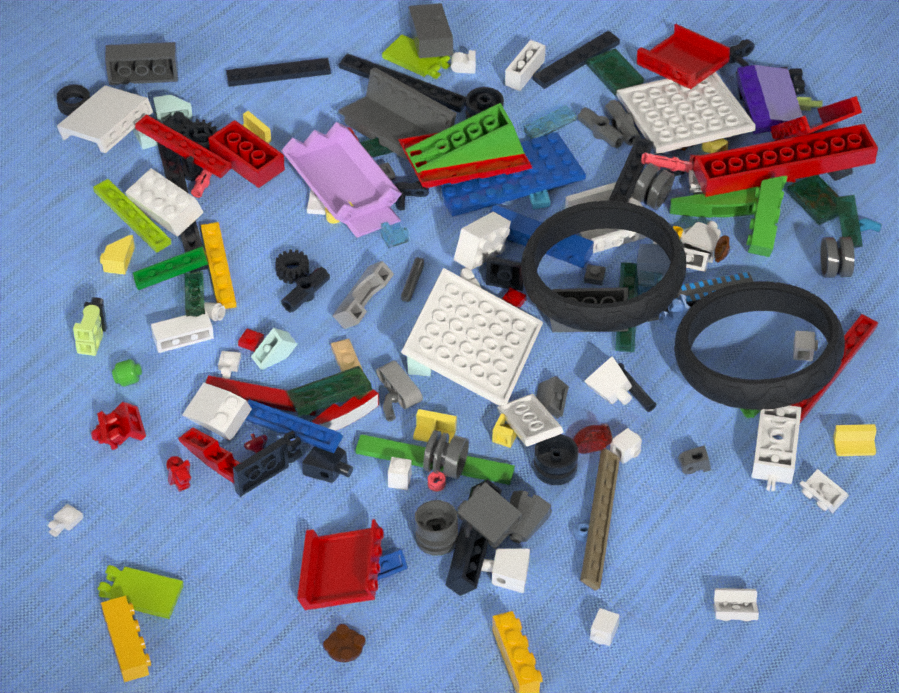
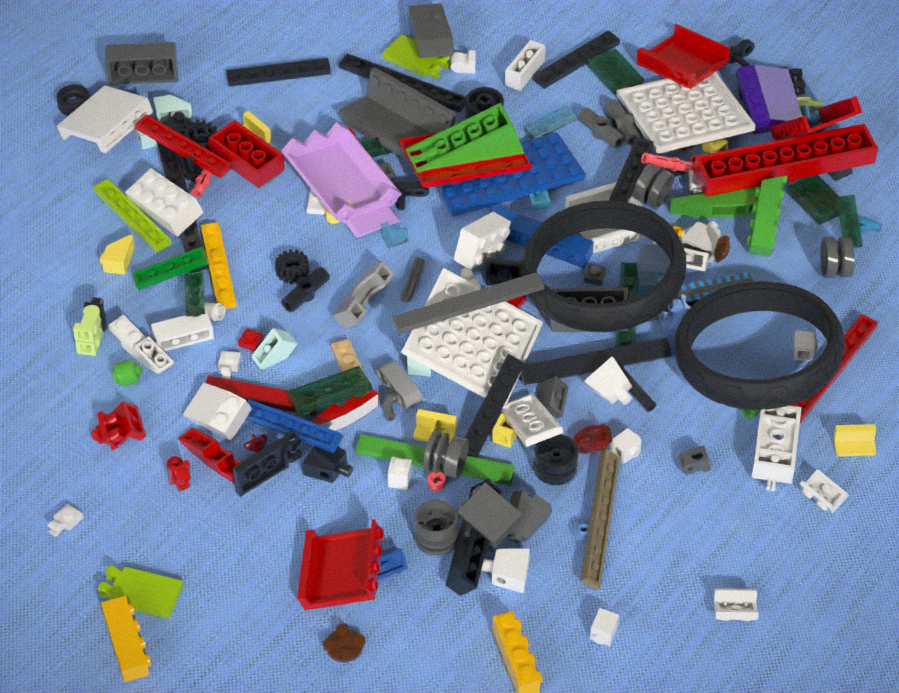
(139, 346): none -> white slope
(468, 302): none -> dark grey tile
(493, 404): none -> black plate
(591, 361): none -> black tile
(812, 119): none -> dark azure arm

